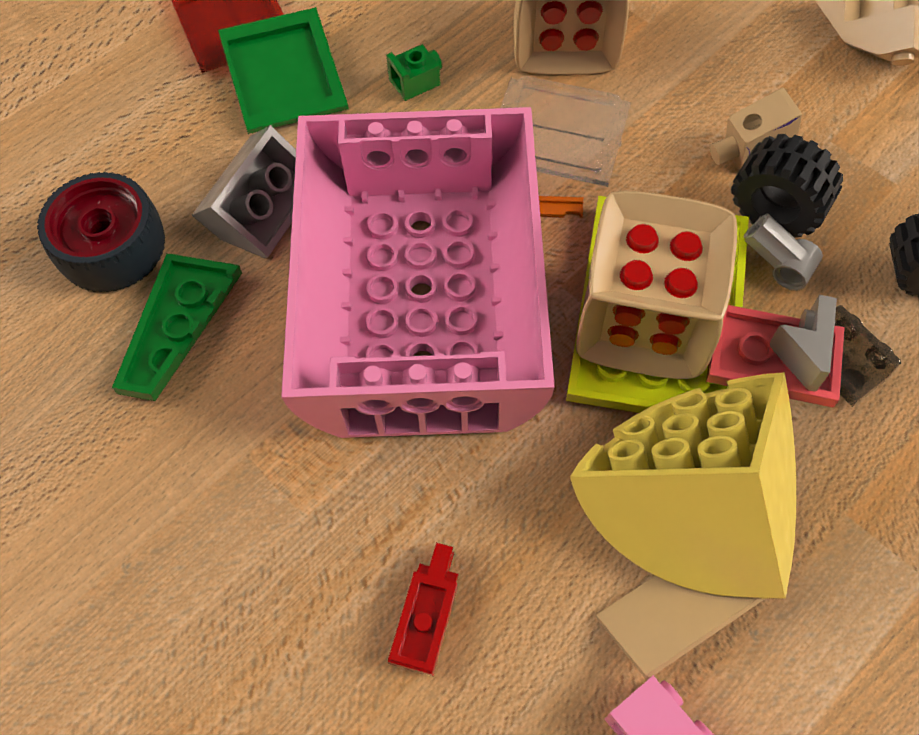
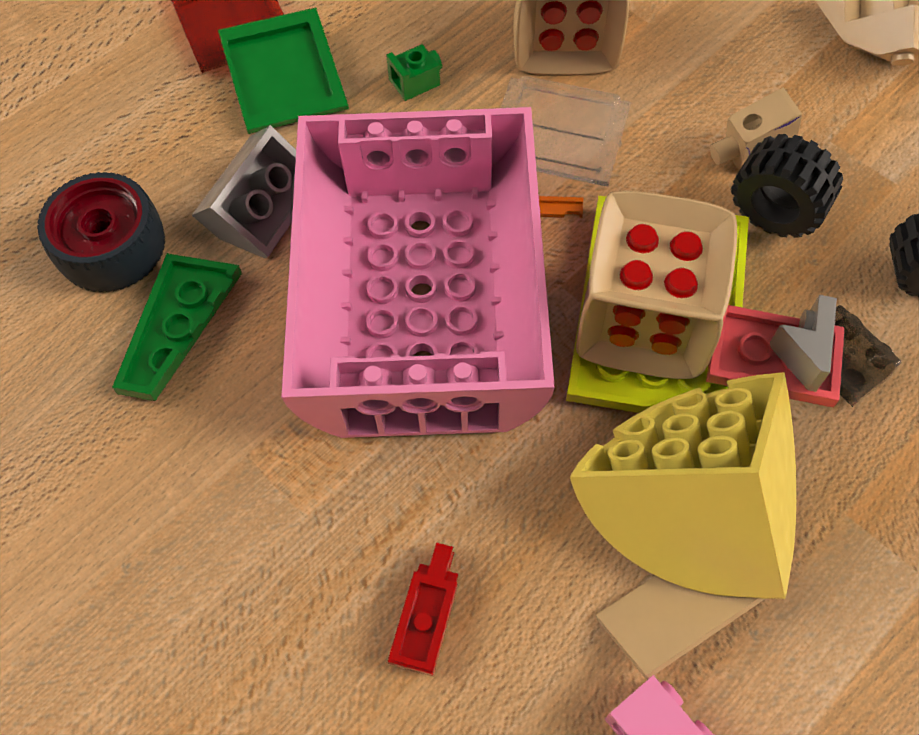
(792, 258): light grey piece -> none

